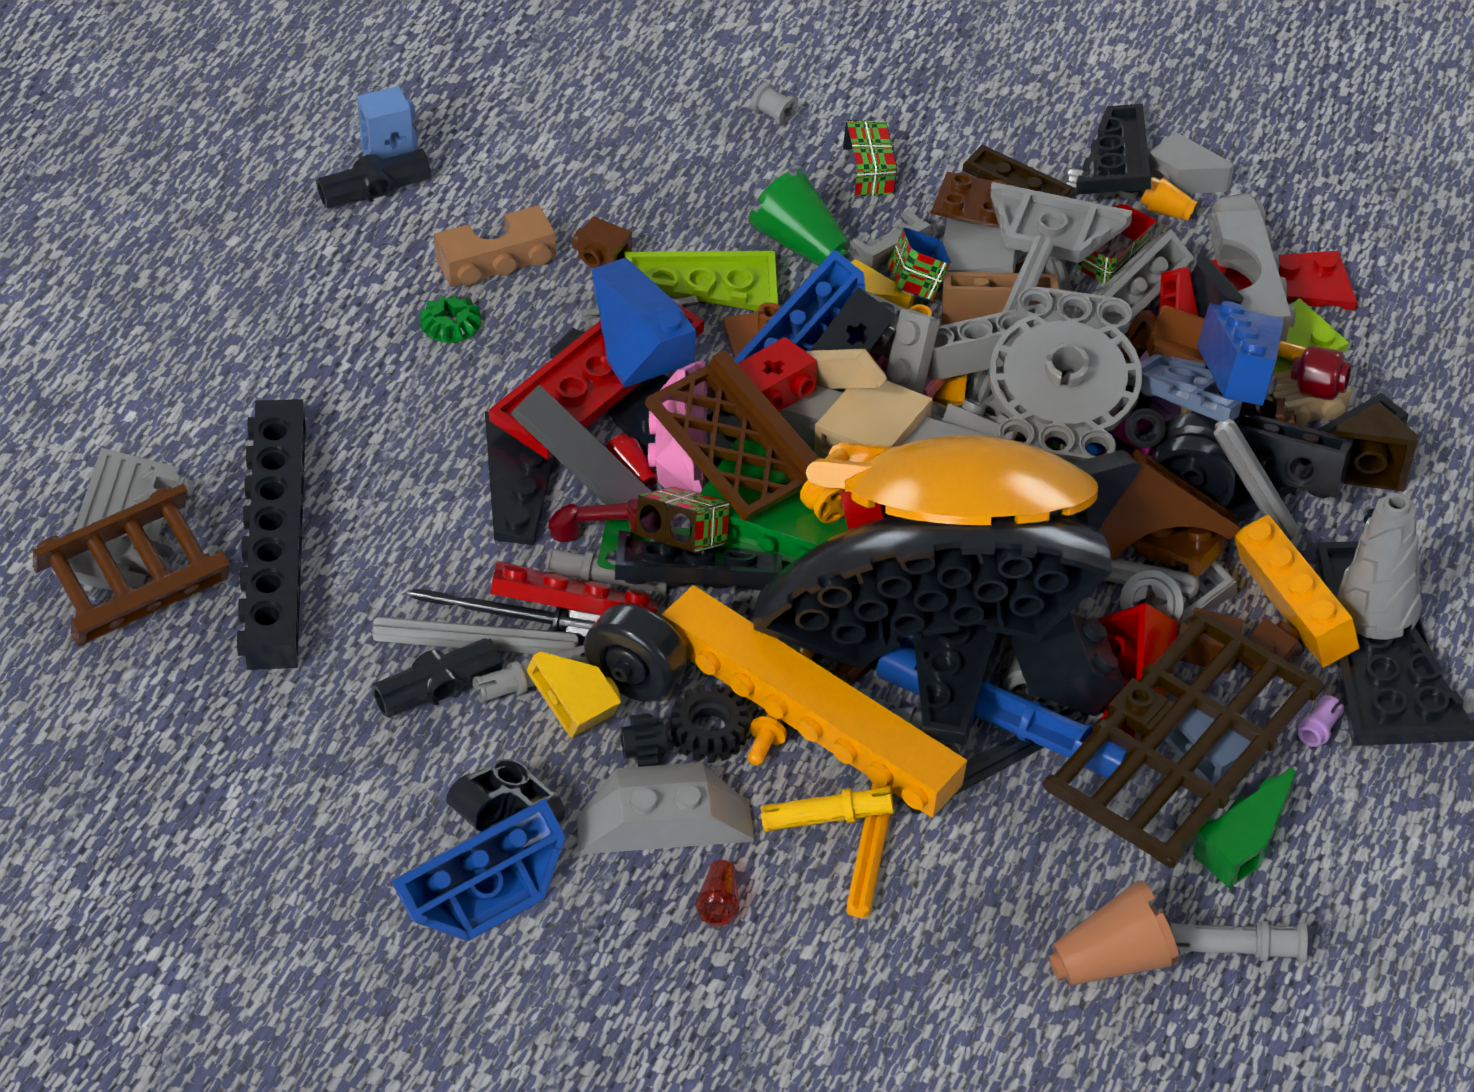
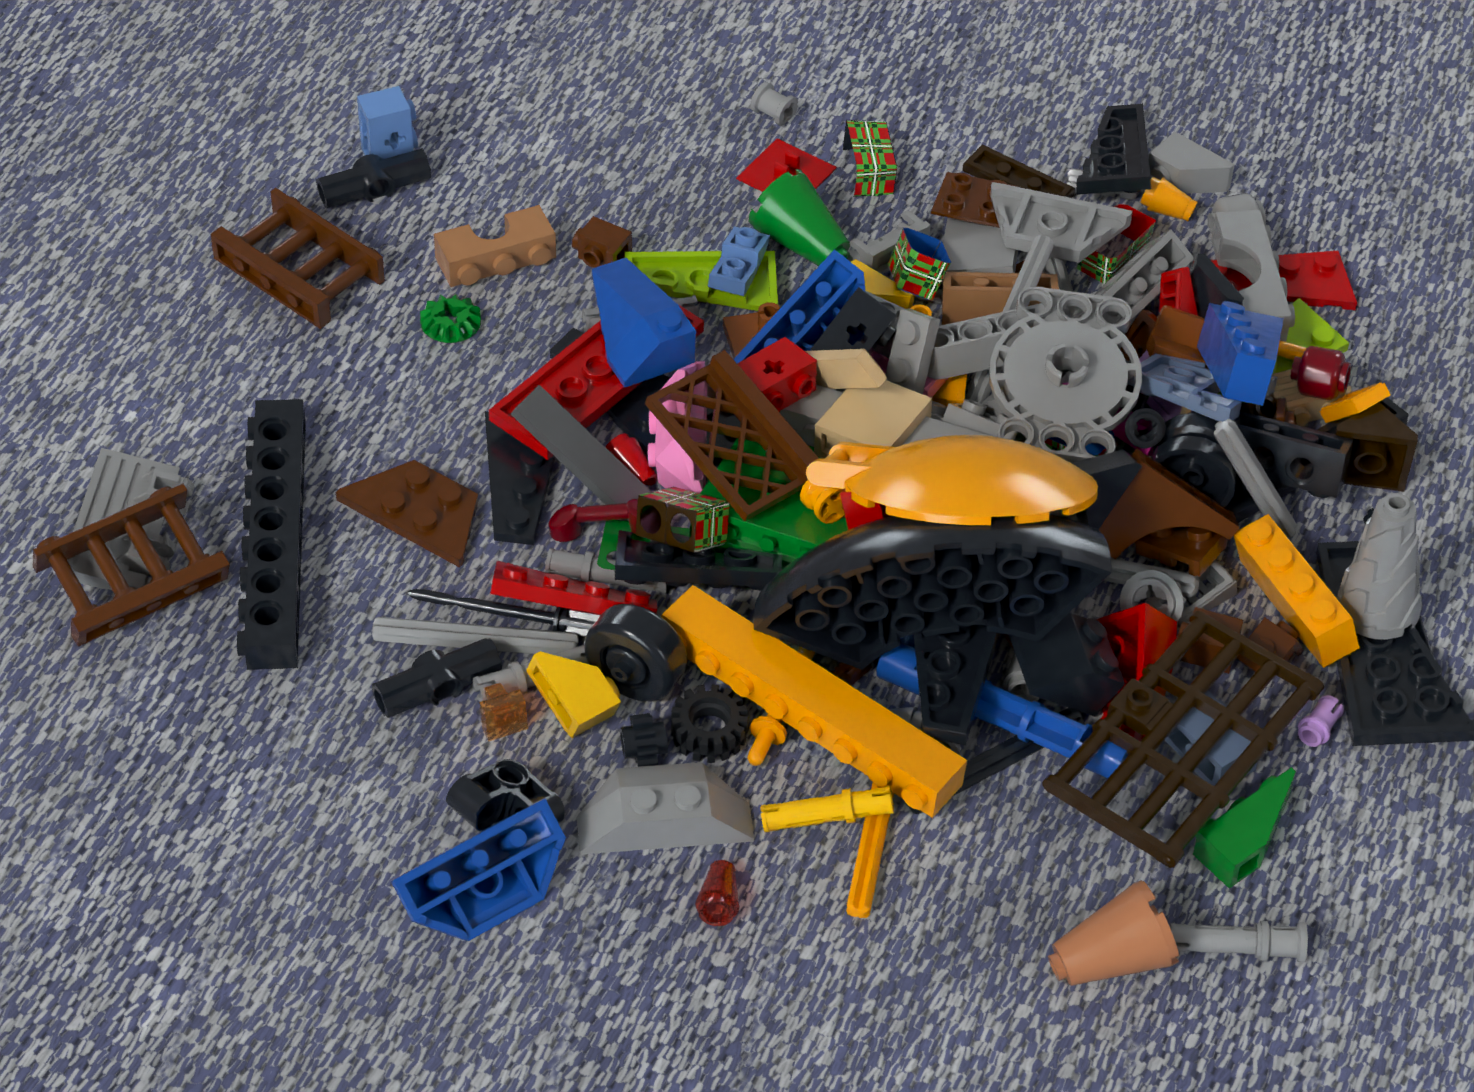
(291, 286): none -> reddish brown fence
(418, 507): none -> reddish brown wing
(502, 712): none -> clear orange tile
(739, 260): none -> medium blue slope
(784, 158): none -> red piece
(1354, 402): none -> light orange tile

